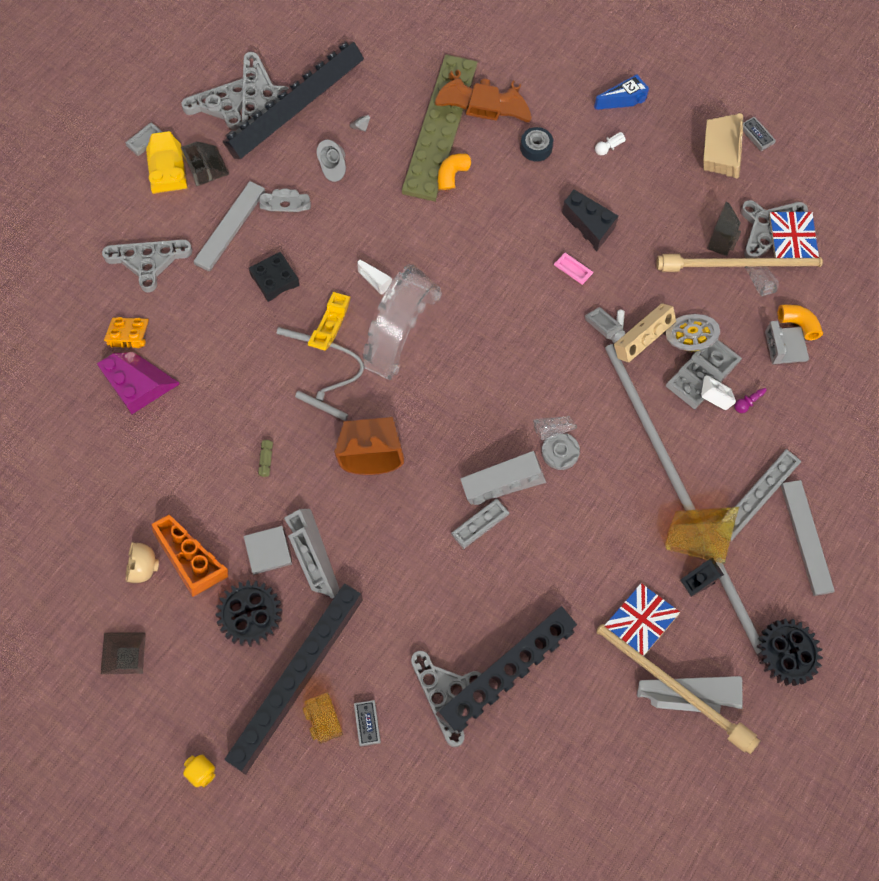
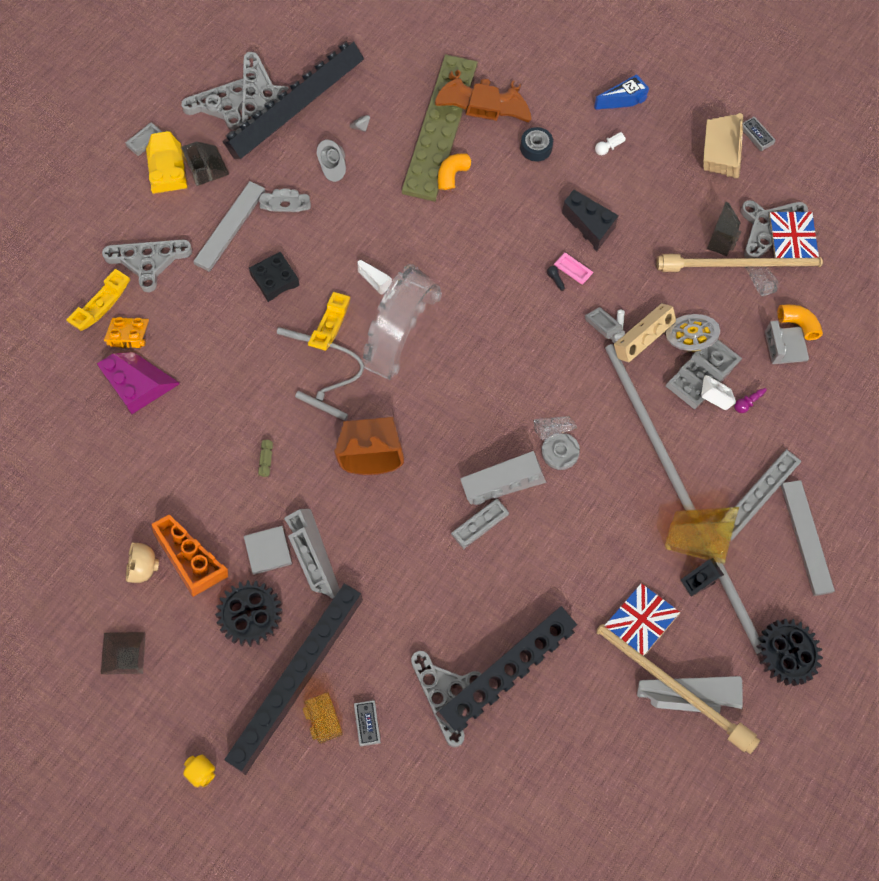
(101, 302): none -> yellow slope
(553, 272): none -> black piece

